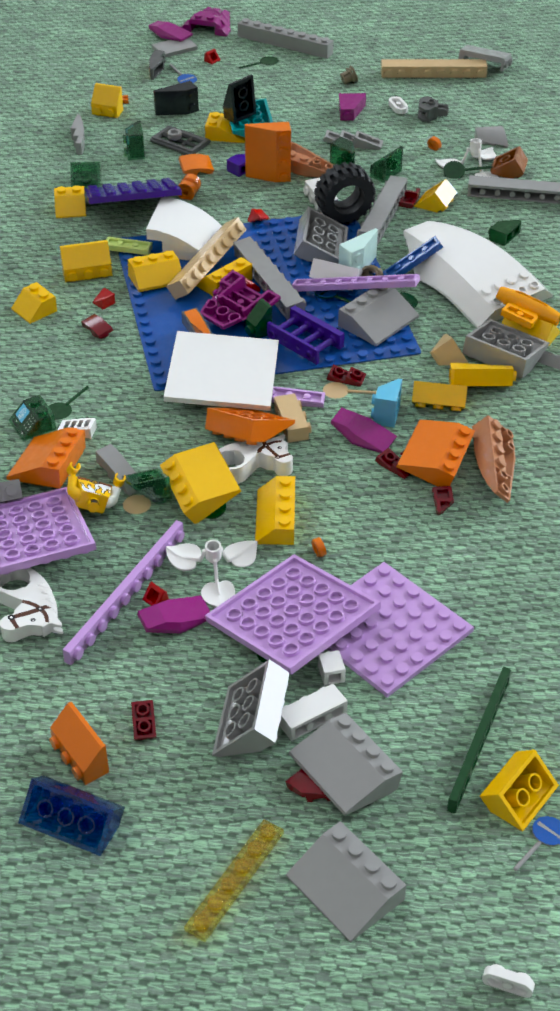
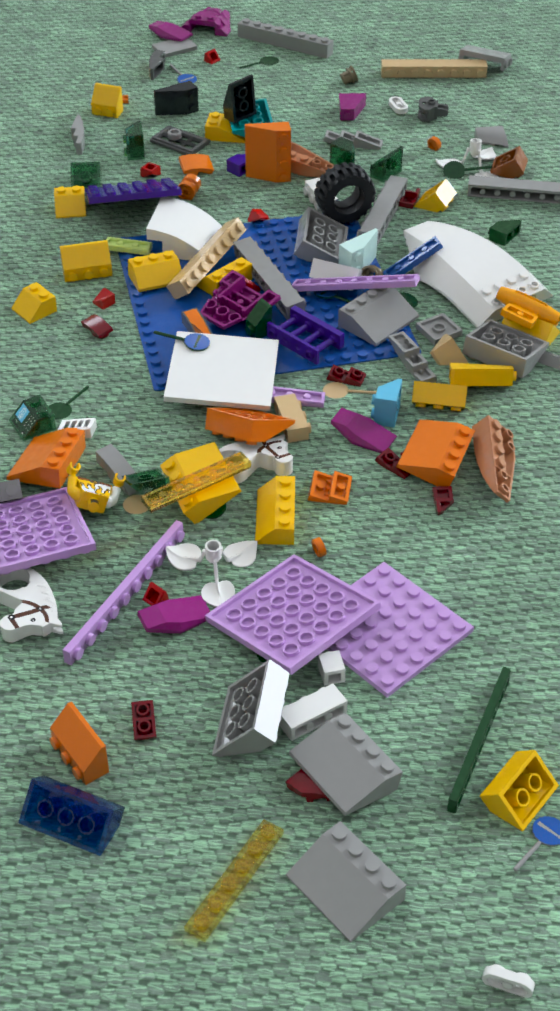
(149, 169): none -> red slope
(193, 341): none -> piece
(195, 482): none -> clear yellow plate
(337, 486): none -> orange slope
(410, 356): none -> light grey slope
(437, 326): none -> light grey plate

